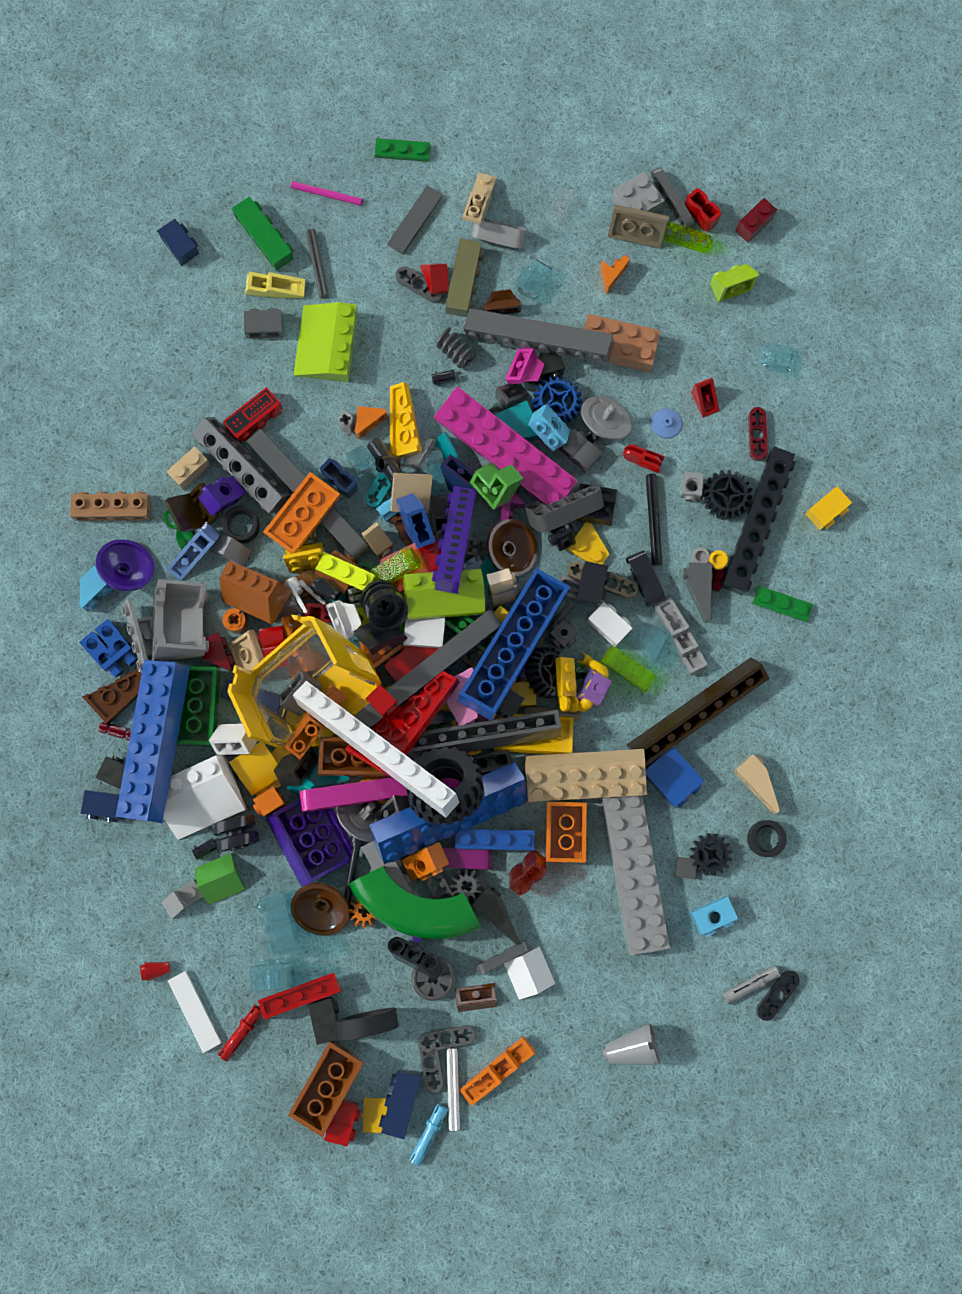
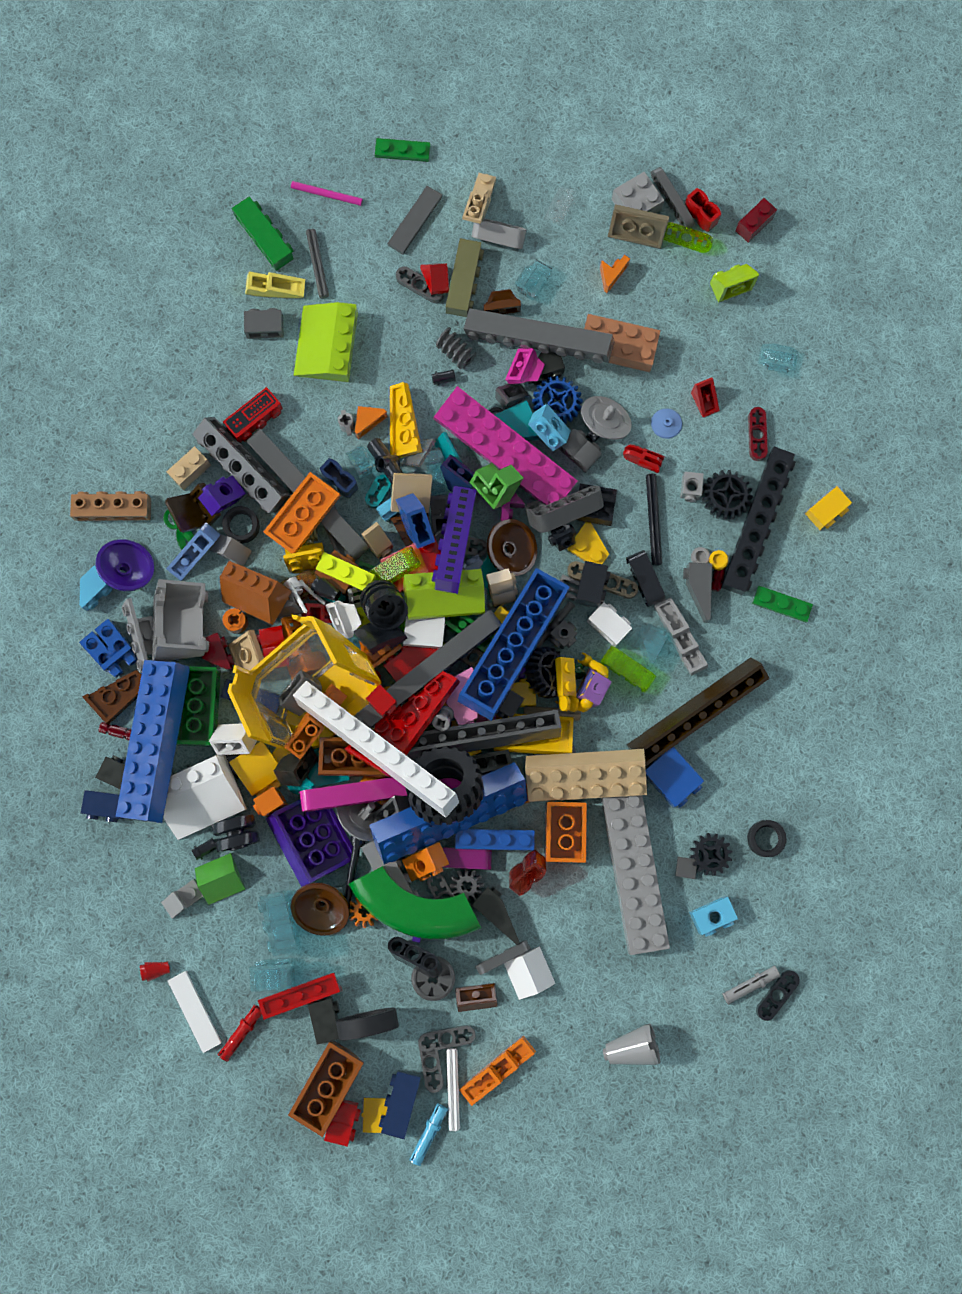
(177, 241): dark blue brick -> none
(443, 718): none -> light grey bush
(757, 779): tan slope -> none

